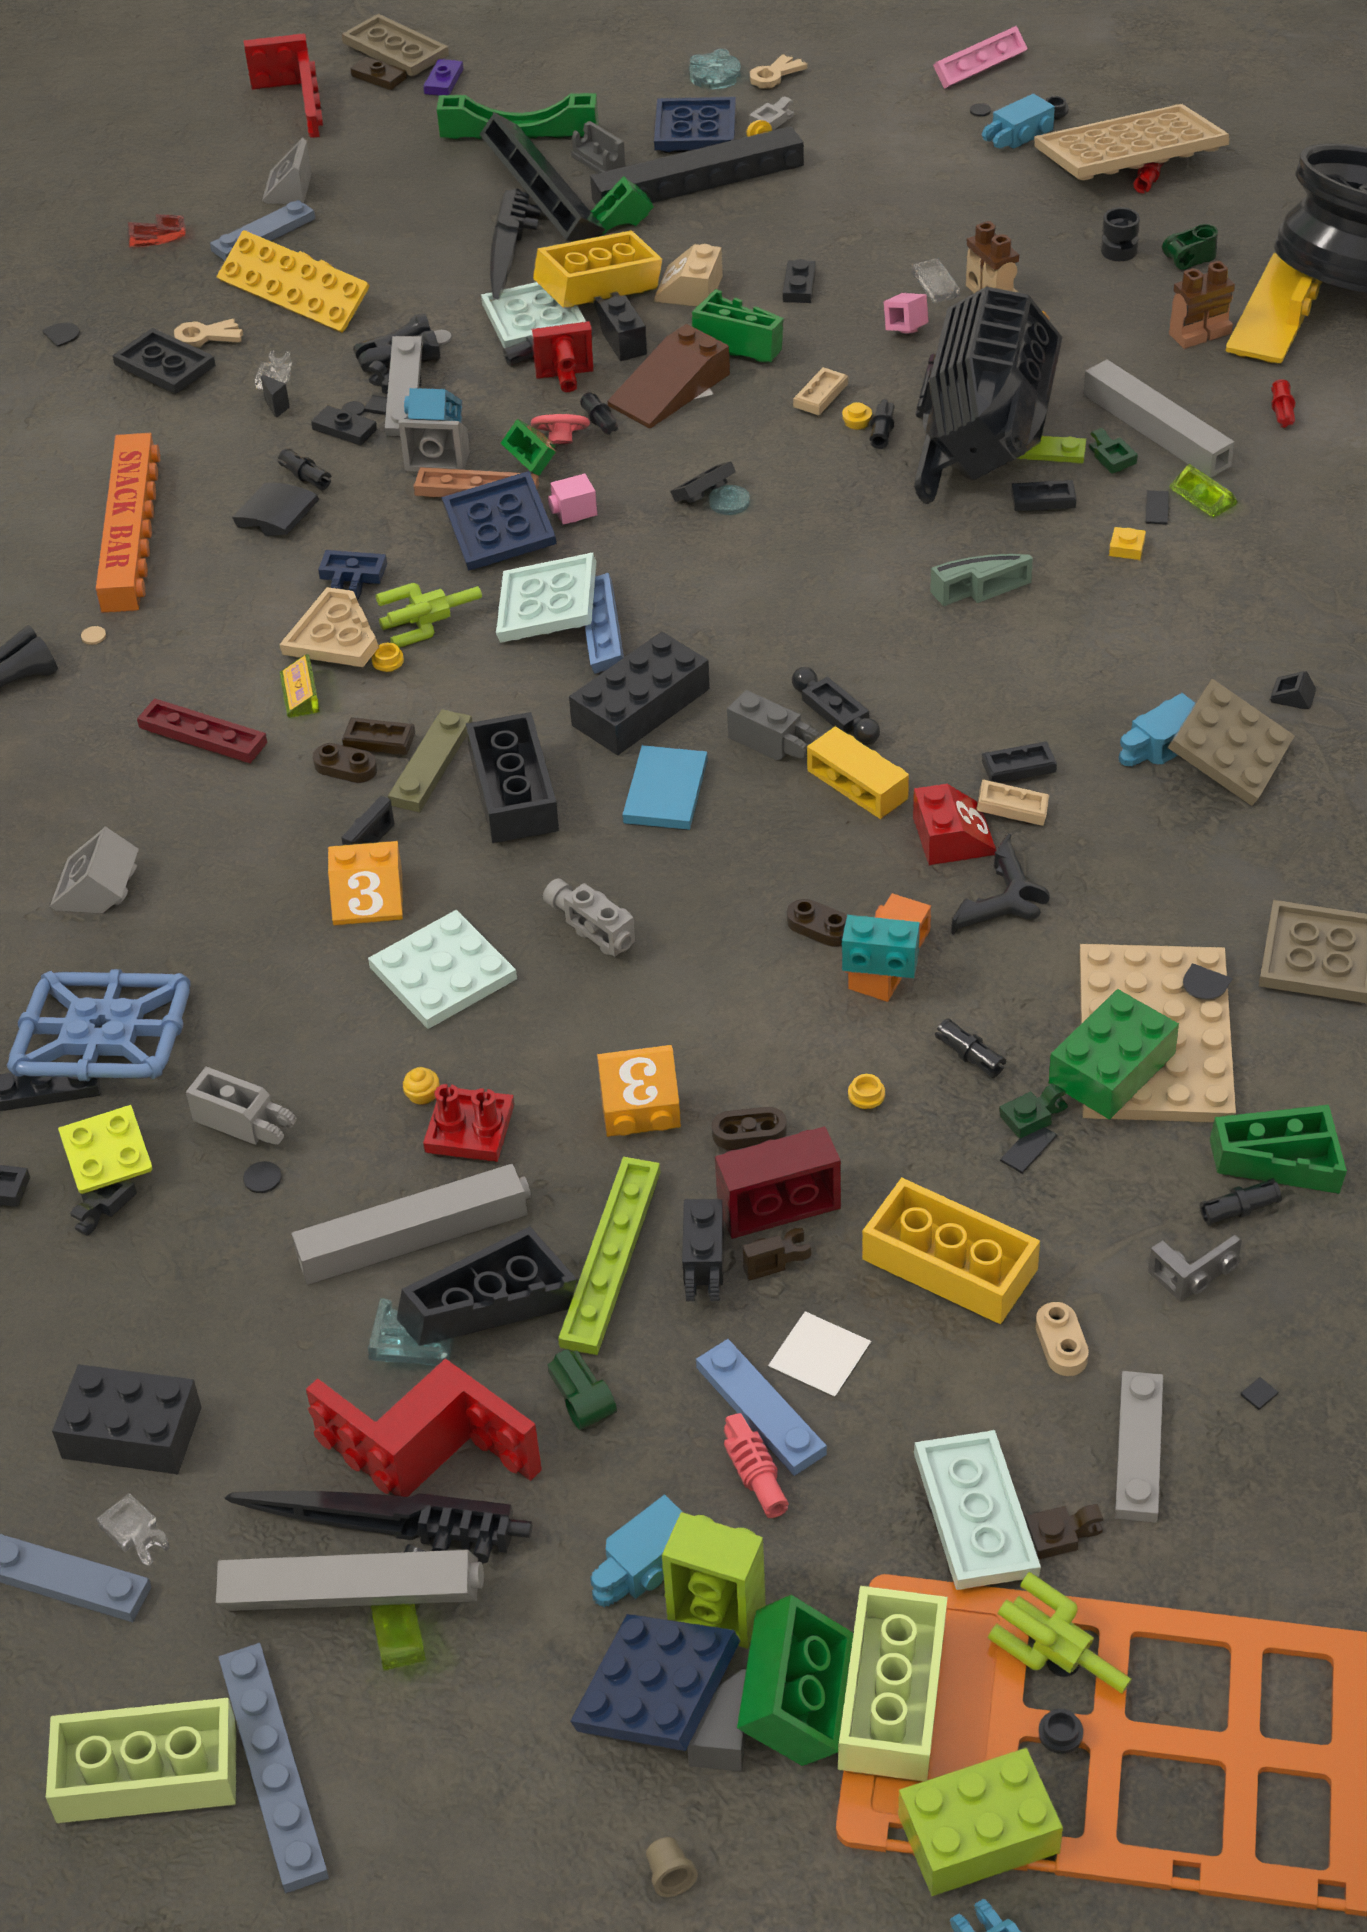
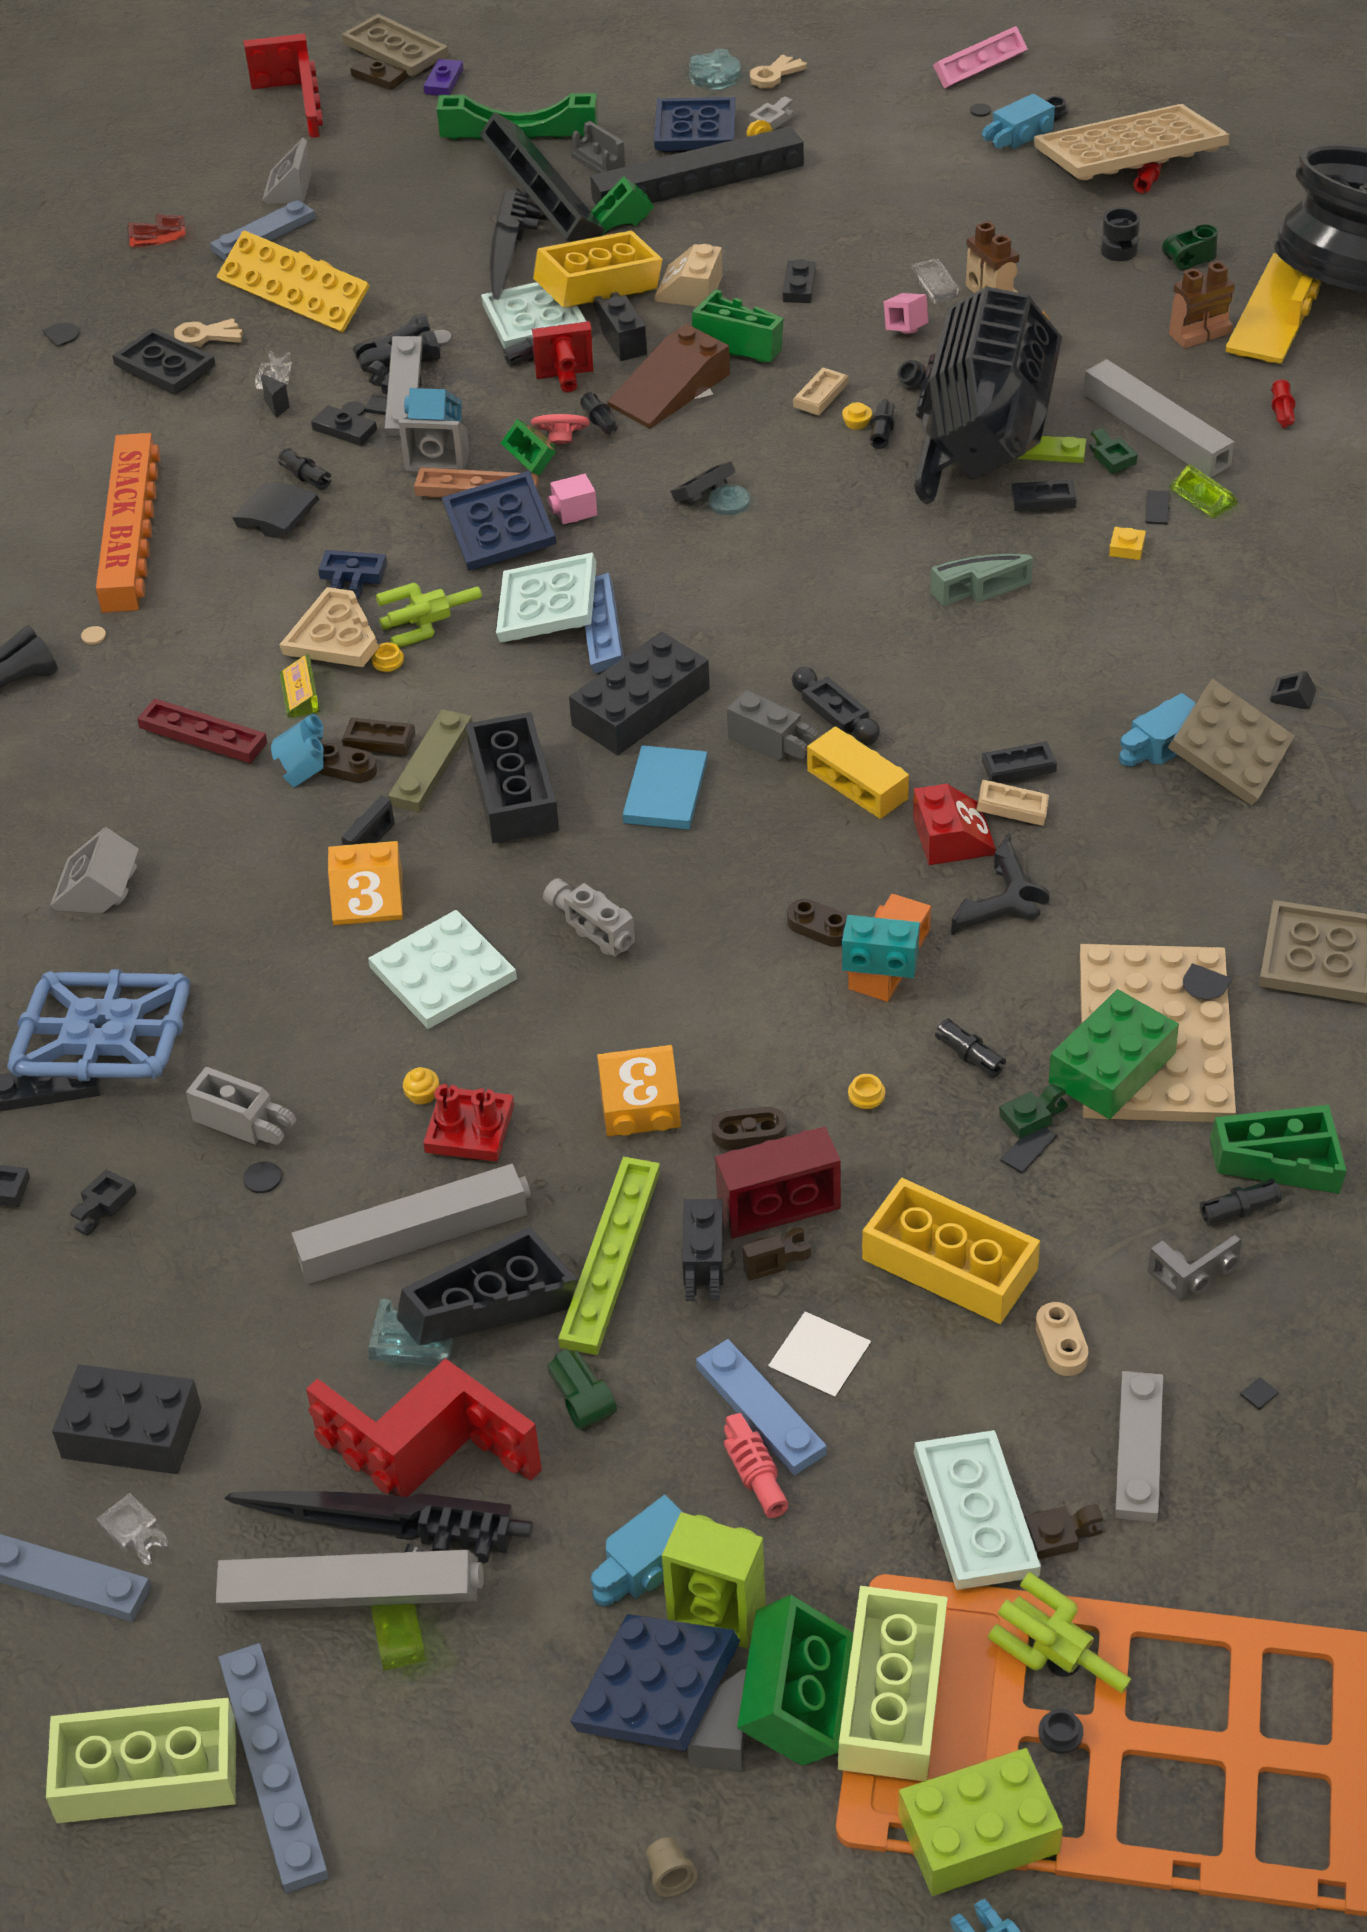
(105, 1149): neon yellow bracket -> none
(300, 750): none -> dark azure cylinder
(911, 374): none -> black plate

